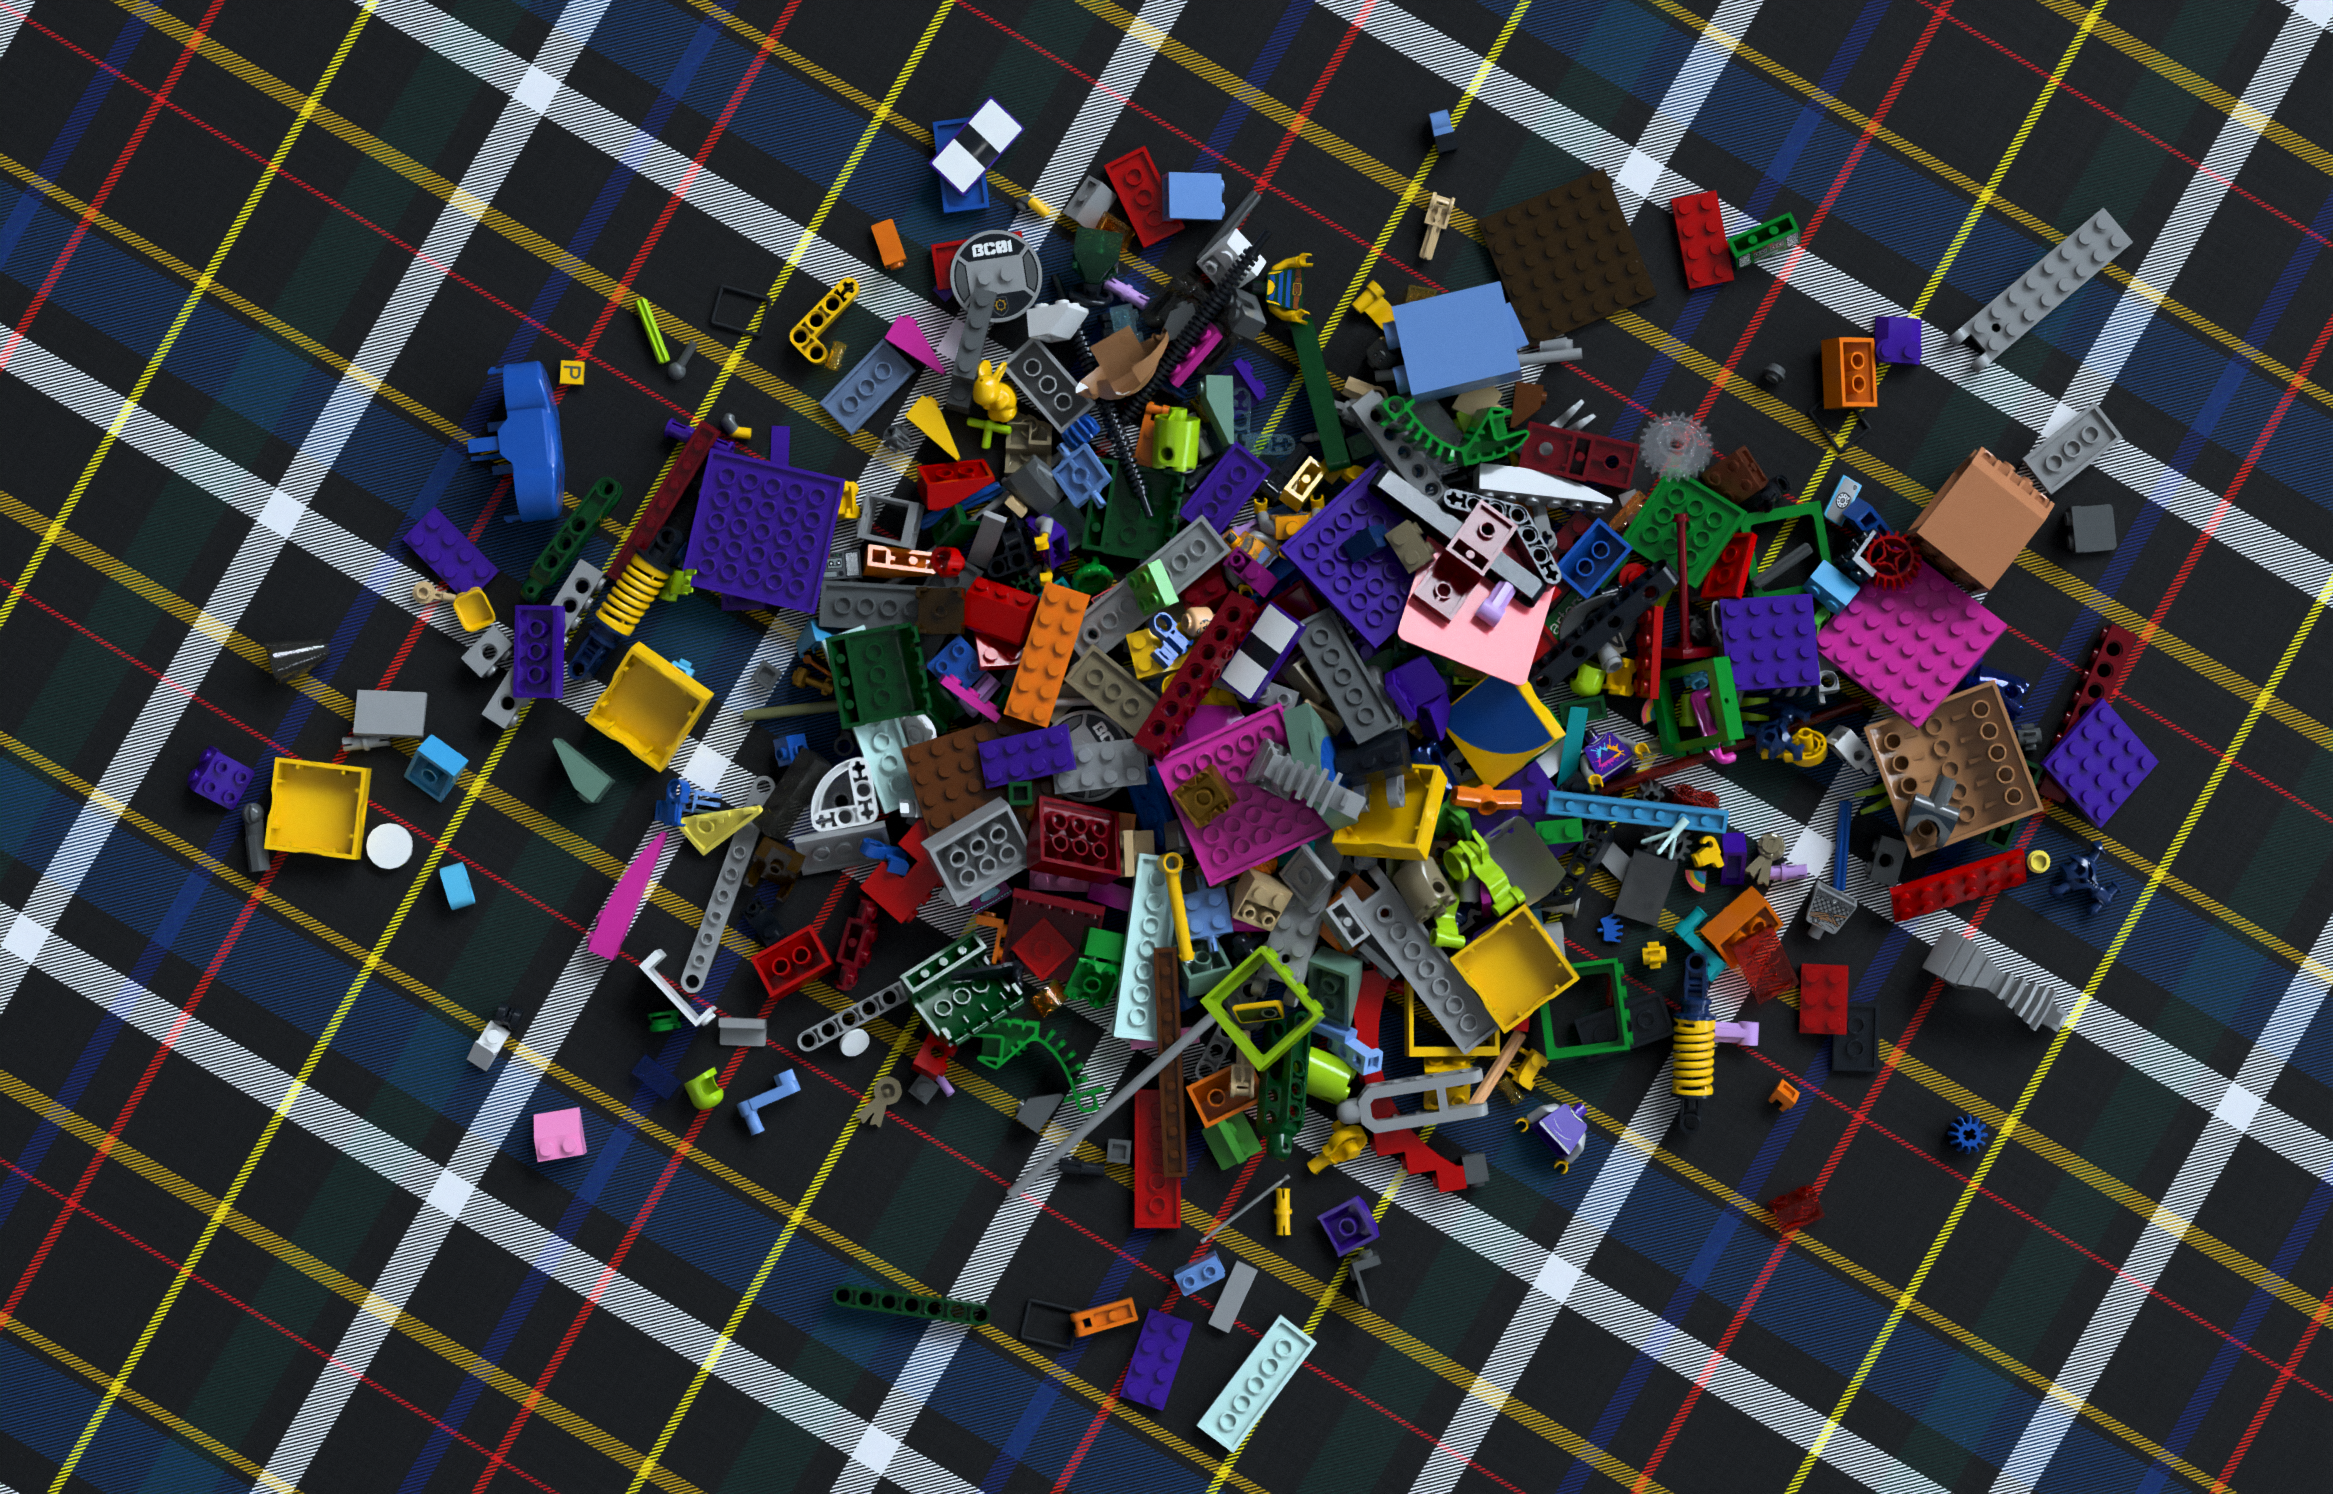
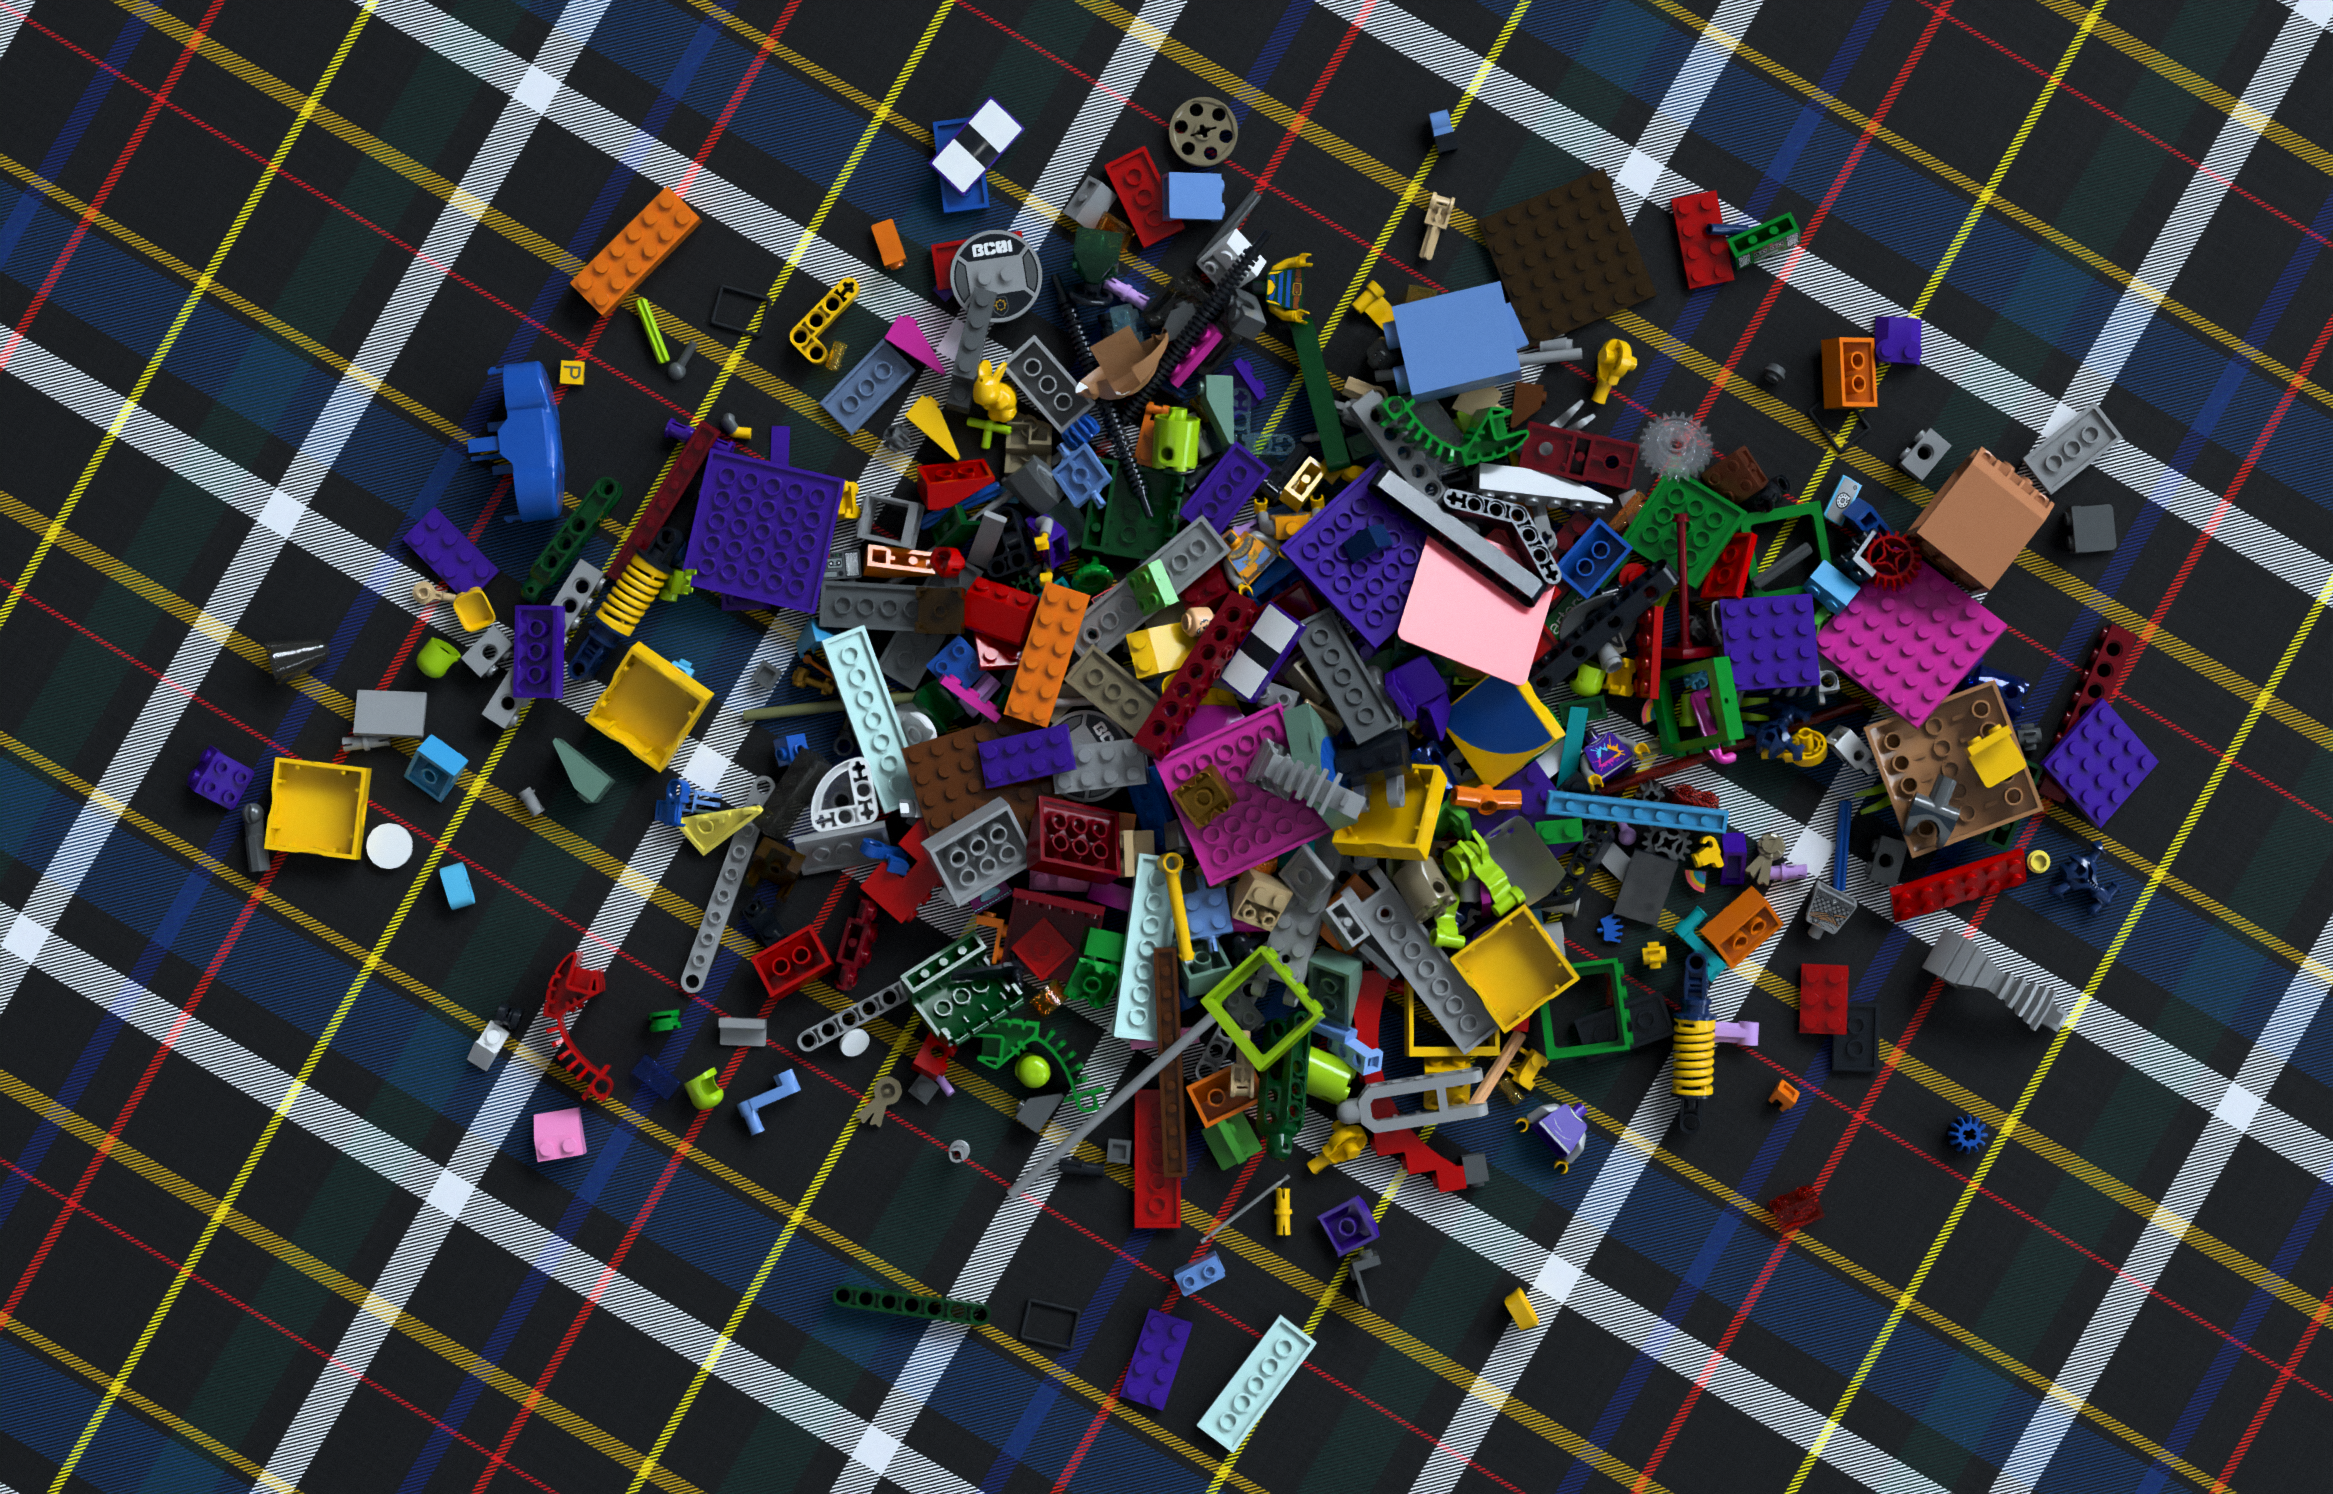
(434, 660): none -> lime helmet
(531, 801): none -> light grey pin
(568, 989): none -> red piece
(622, 906): dark pink slope -> none
(636, 252): none -> orange brick
(648, 967): white panel -> none
(878, 674): dark green slope -> none
(957, 1146): none -> light grey pin
(1015, 505): tan tile -> none
(1019, 794): dark green brick -> none
(1032, 1070): none -> lime helmet
(1033, 203): arm -> none
(1055, 321): white slope -> none
(1104, 1317): orange plate -> none
(1174, 640): piece -> none
(1194, 123): none -> dark tan wedge
(1232, 1296): light grey tile -> none
(1250, 571): magenta slope -> none
(1259, 1011): slope -> none
(1410, 546): dark tan bracket -> none
(1464, 561): bracket -> none
(1493, 607): lavender piece -> none
(1521, 1310): none -> yellow piece
(1612, 367): none -> yellow pin
(1626, 835): none -> lavender bar
(1672, 837): light aqua plant -> none
(1725, 229): none -> dark blue piece
(1764, 964): clear red plate -> none
(1936, 448): none -> light grey brick
(1995, 756): none -> yellow bracket
(2043, 287): light grey hinge -> none

